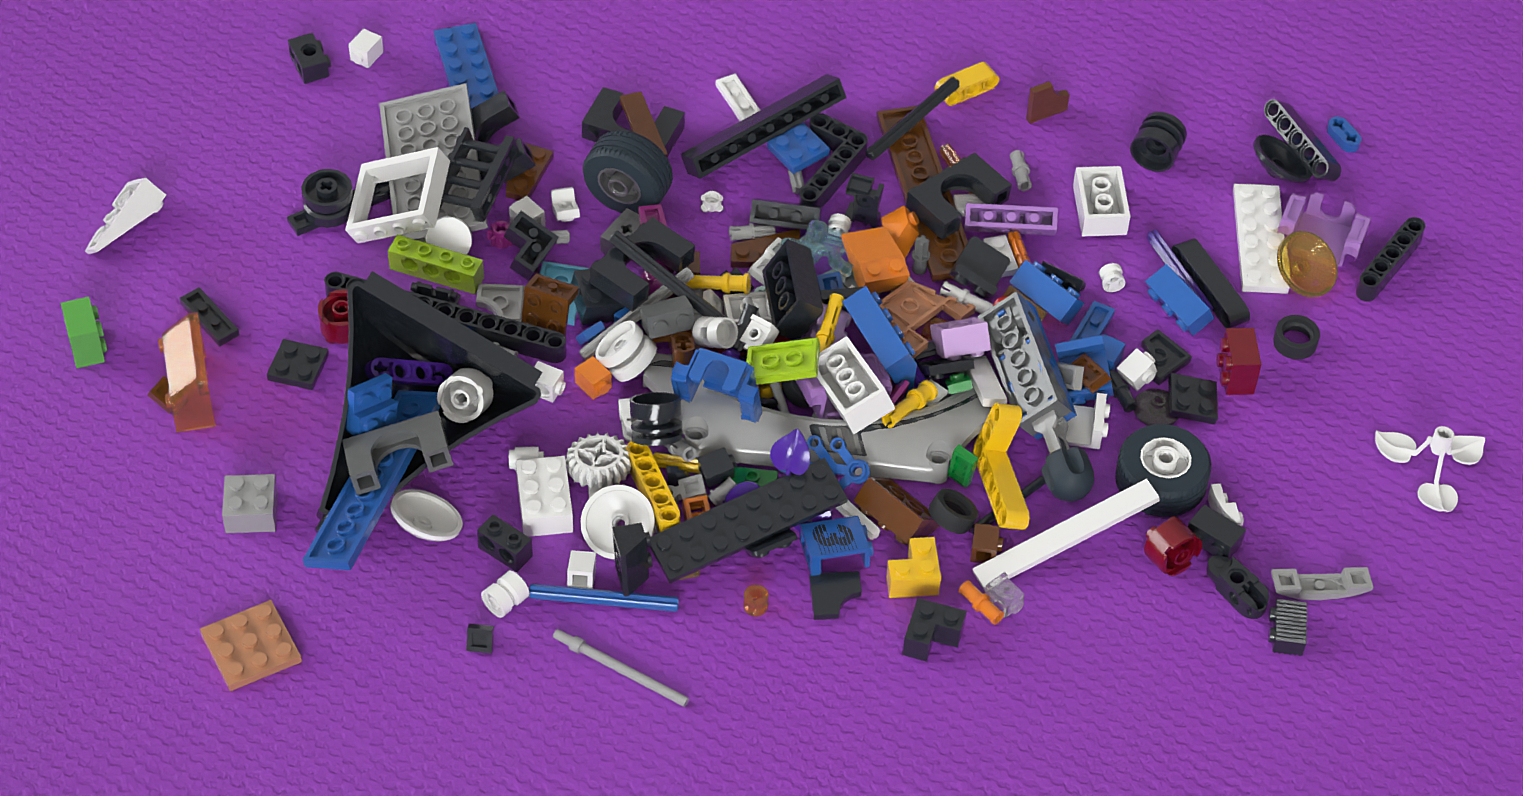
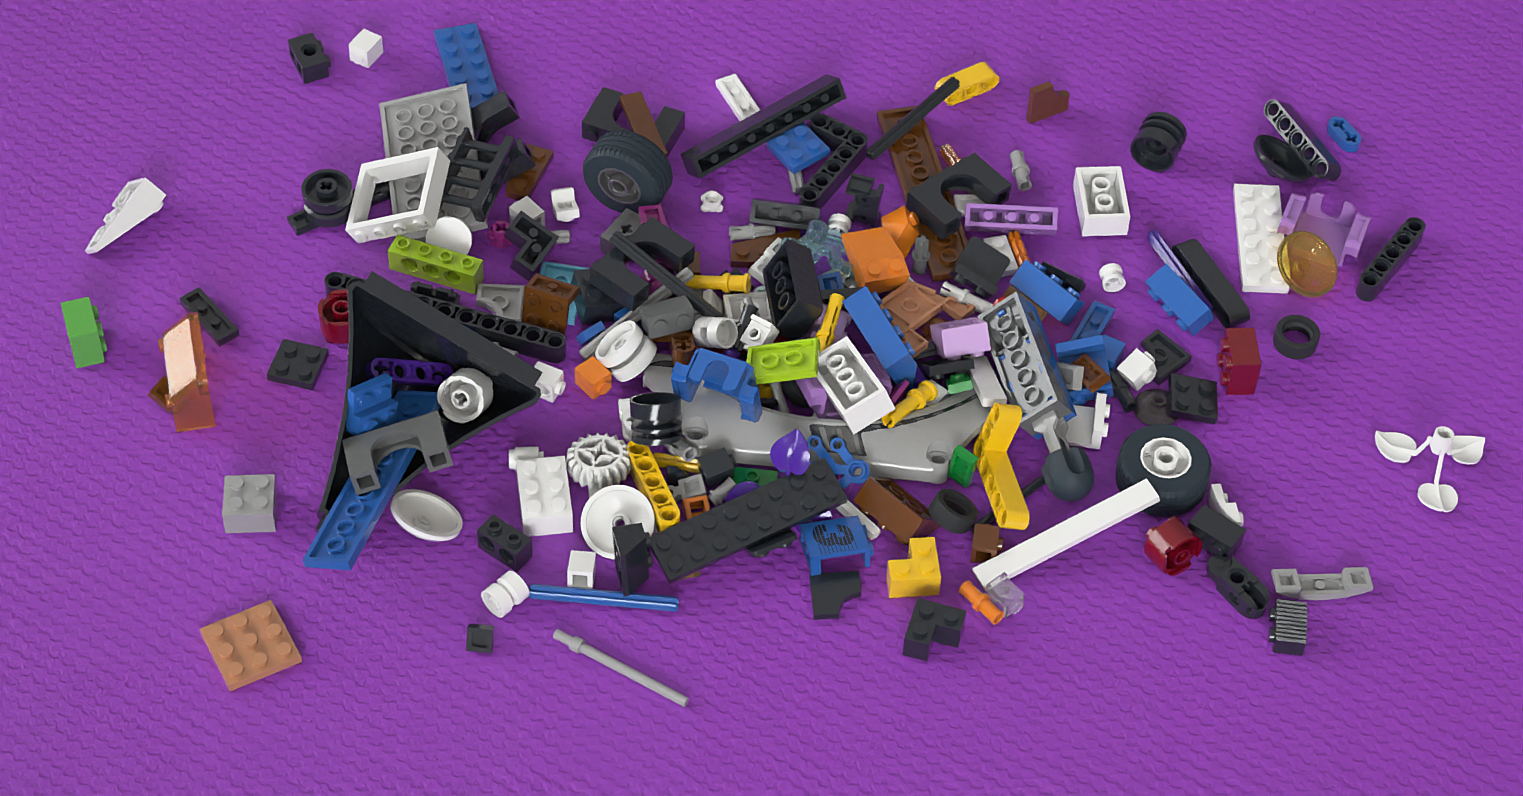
(760, 605): clear orange wheel -> none

